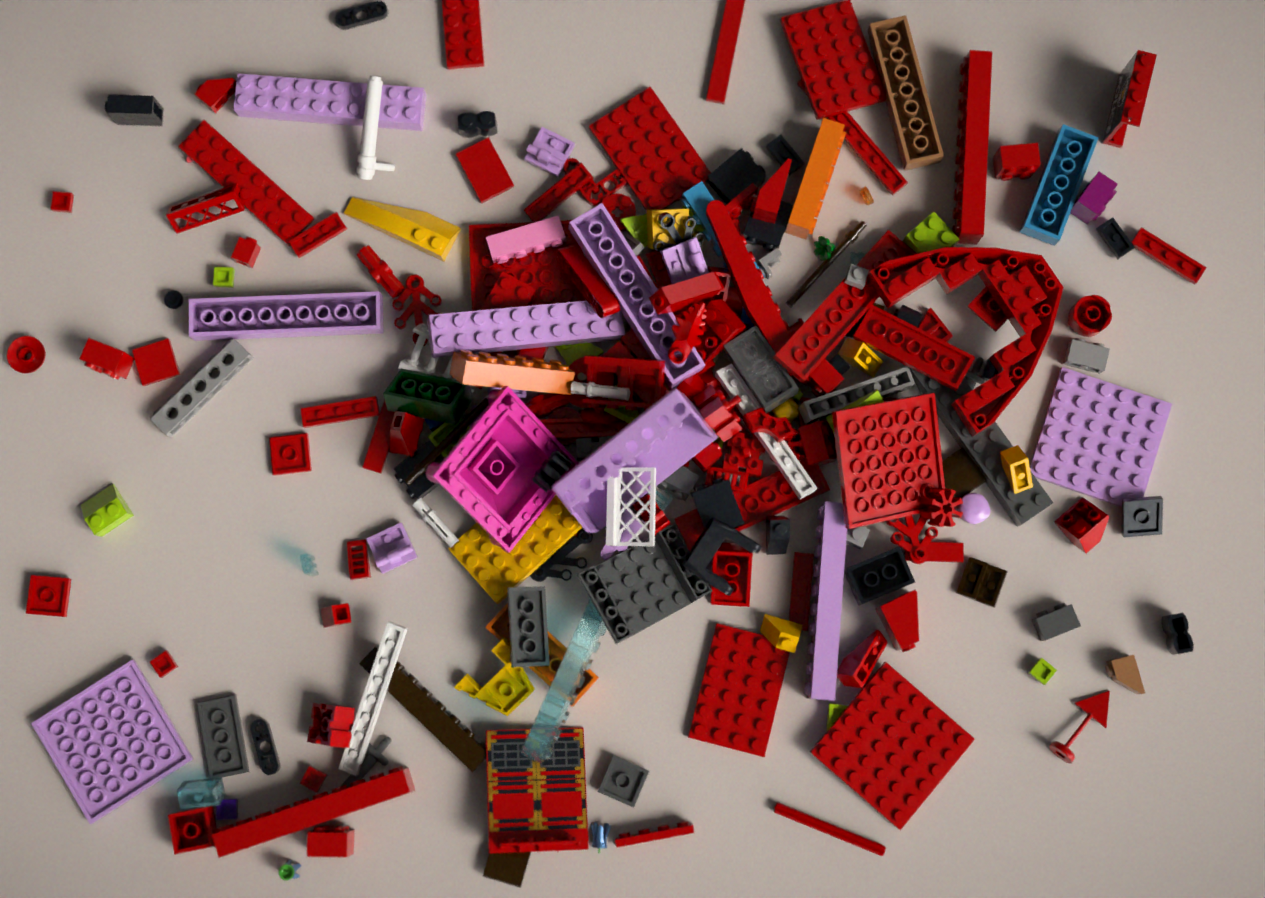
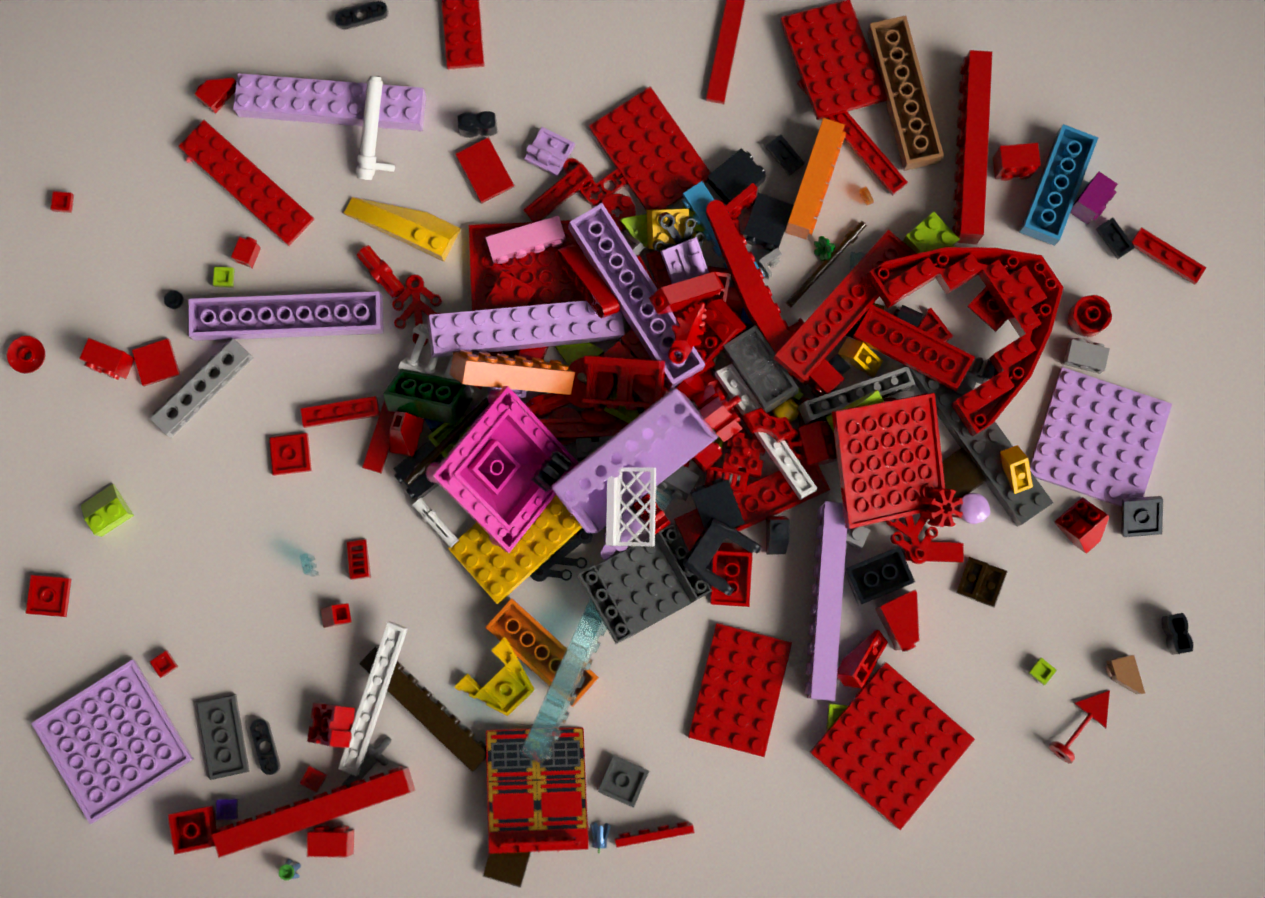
(134, 110): black brick -> none
(201, 793): clear light blue brick -> none
(202, 202): red fence -> none
(317, 235): red plate -> none
(392, 548): lavender plate -> none
(528, 626): dark grey slope -> none
(592, 389): white pin -> none
(768, 201): red slope -> none
(781, 632): yellow slope -> none
(801, 589): red tile -> none
(829, 829): red axle -> none
(856, 276): light grey plate -> none
(1055, 622): dark grey brick -> none
(1129, 97): red panel -> none

